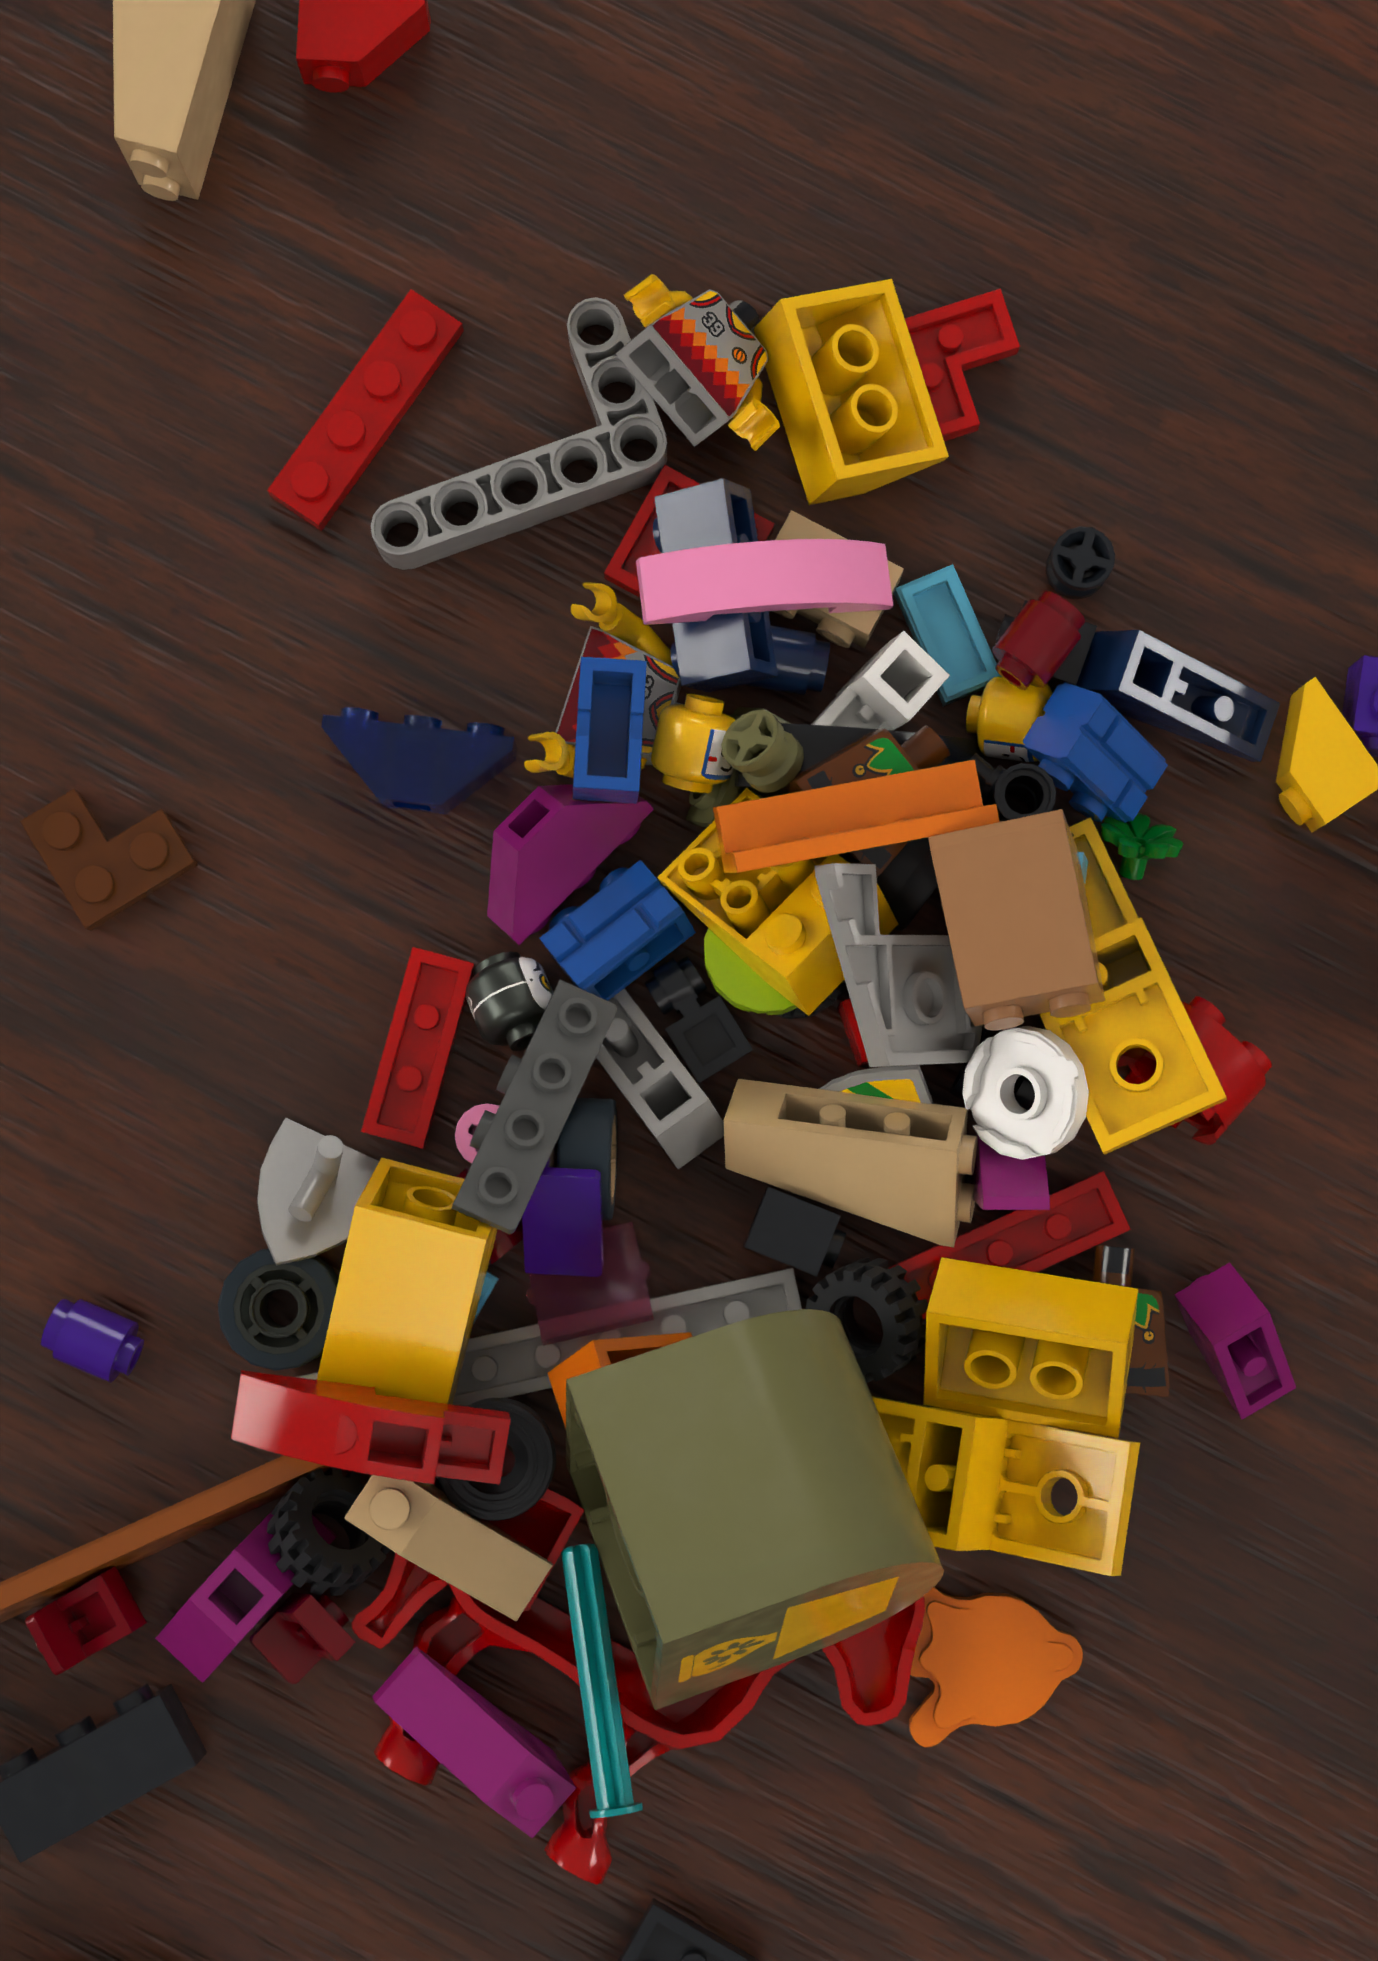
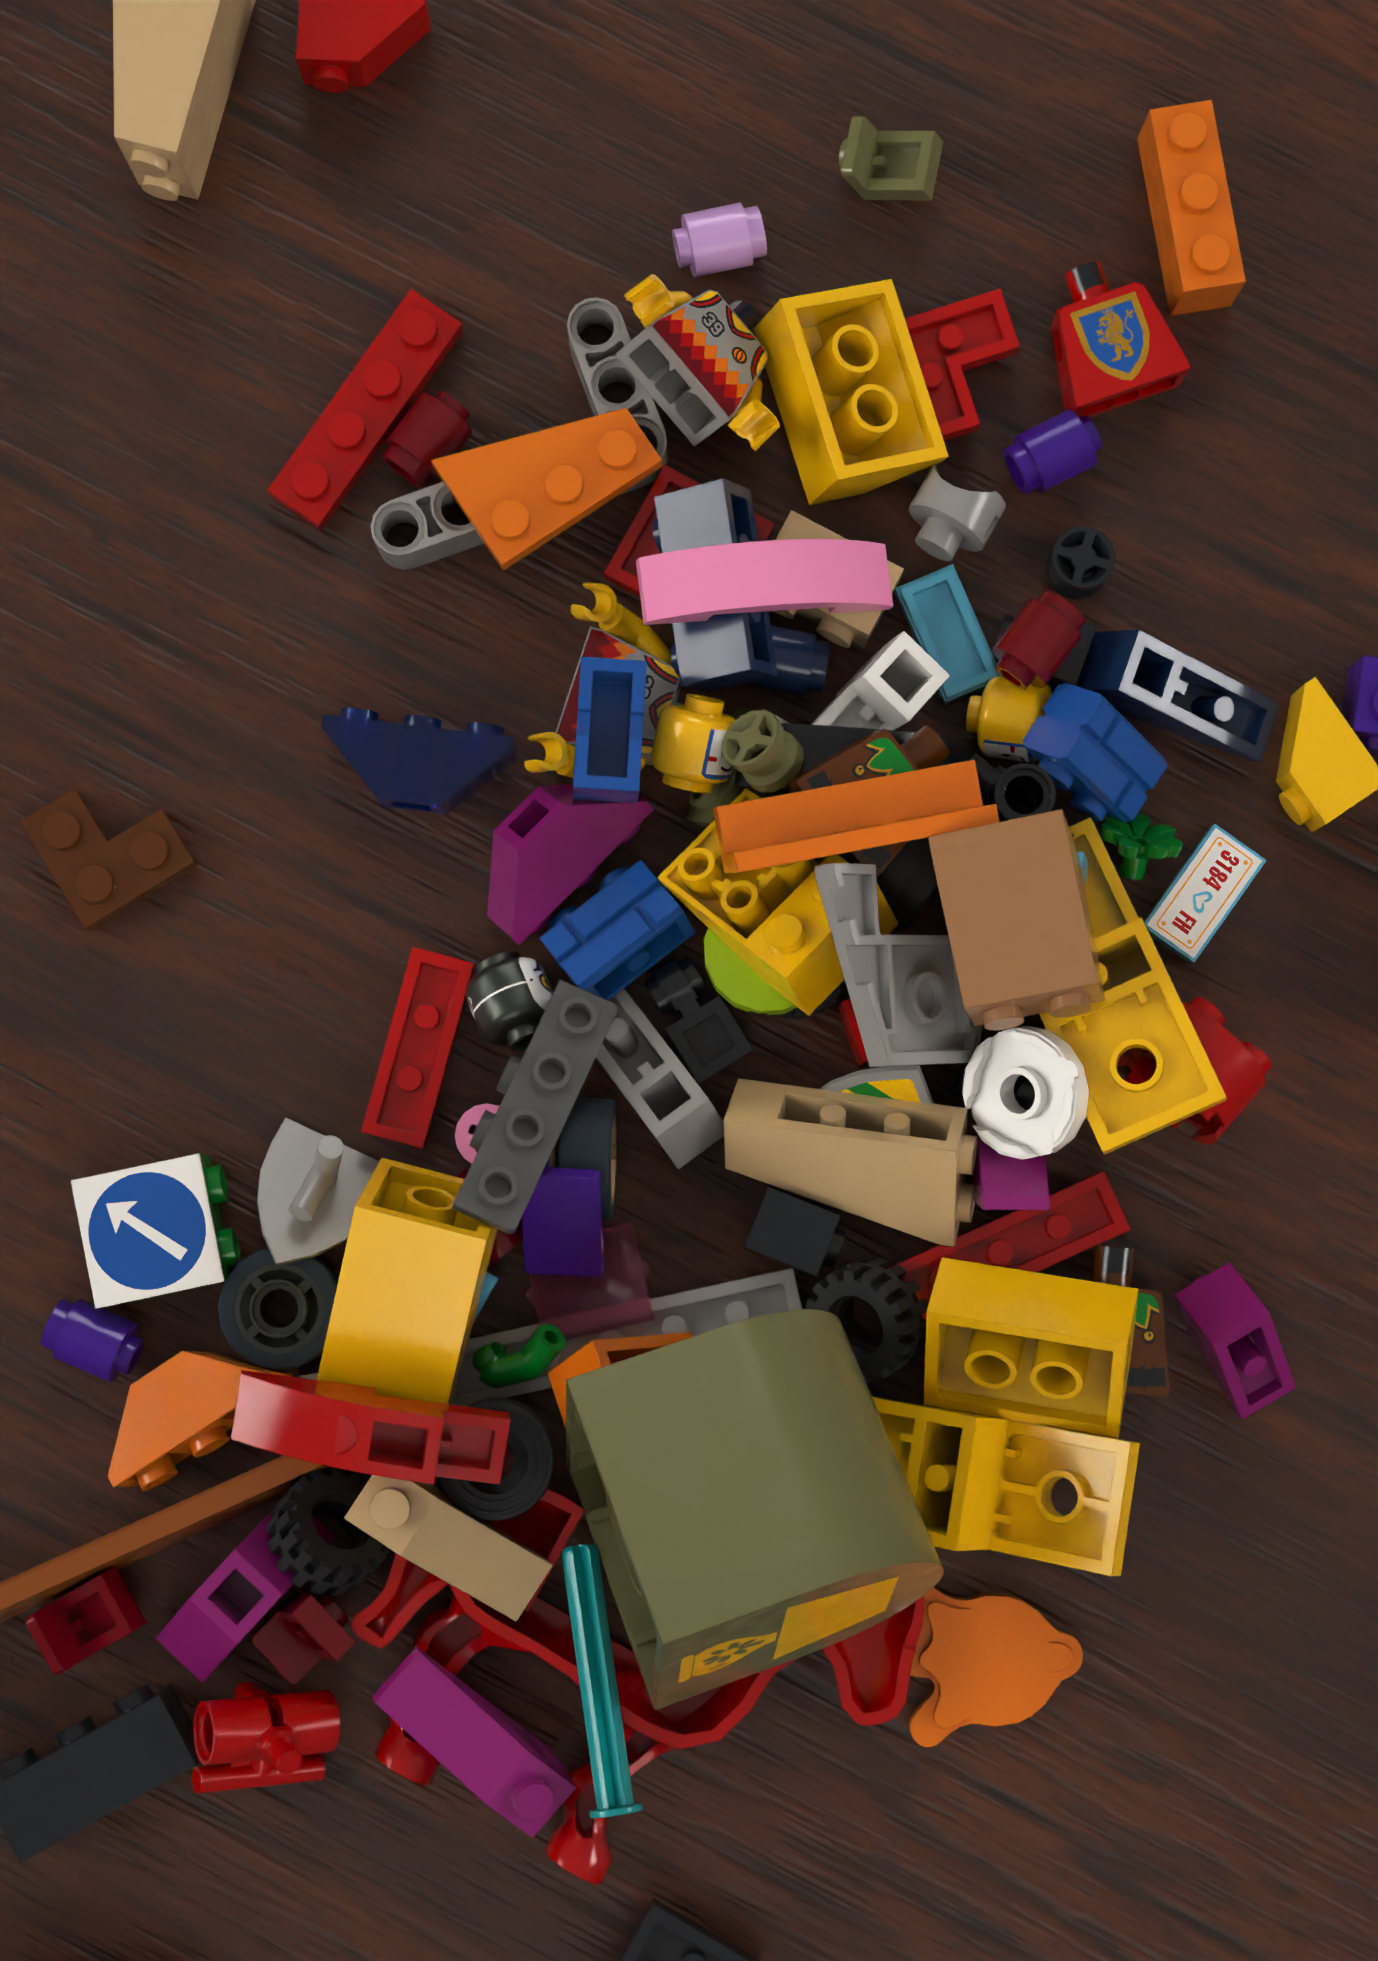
(155, 1229): none -> piece
(174, 1414): none -> orange slope
(263, 1738): none -> red pin
(427, 432): none -> dark red brick
(526, 1364): none -> green arm
(546, 480): none -> orange wing
(720, 239): none -> lavender brick
(890, 162): none -> olive bracket
(953, 517): none -> light grey piece
(1052, 452): none -> dark purple brick
(1112, 345): none -> red torso
(1191, 208): none -> orange brick
(1203, 893): none -> white tile

